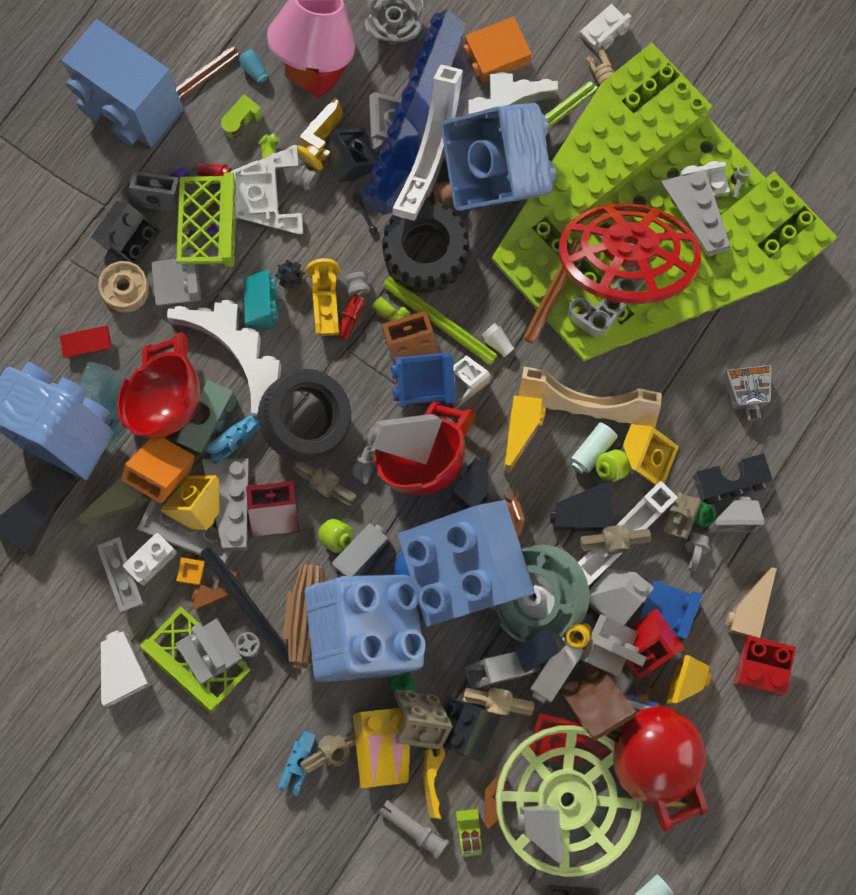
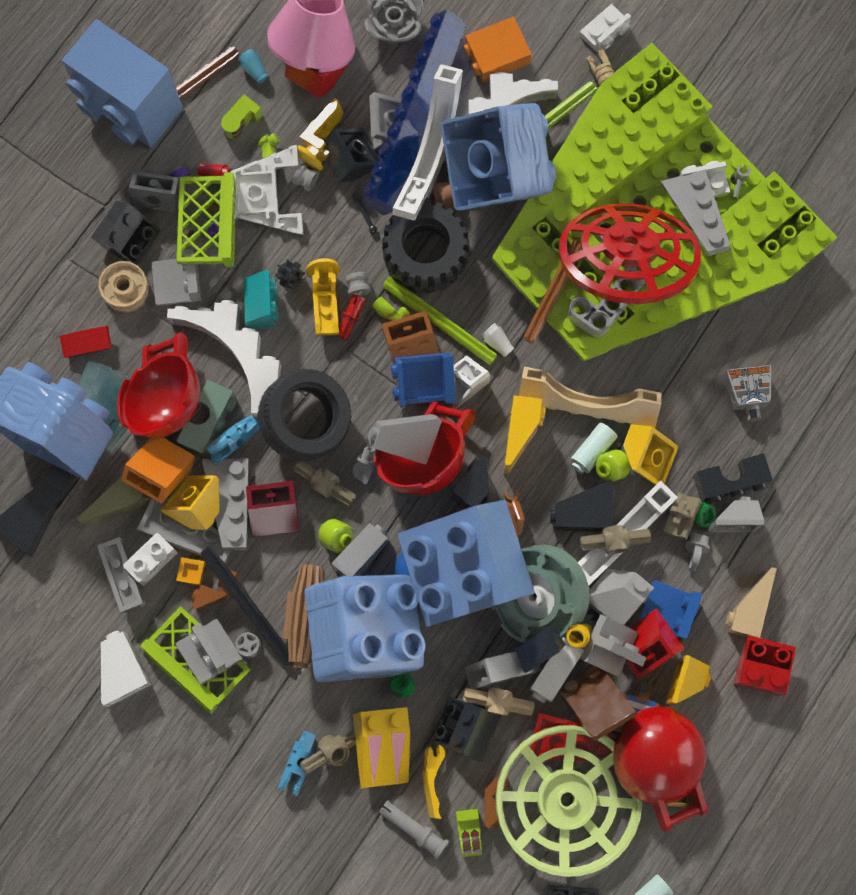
(424, 720): dark tan bracket -> none
(542, 827): light grey slope -> none

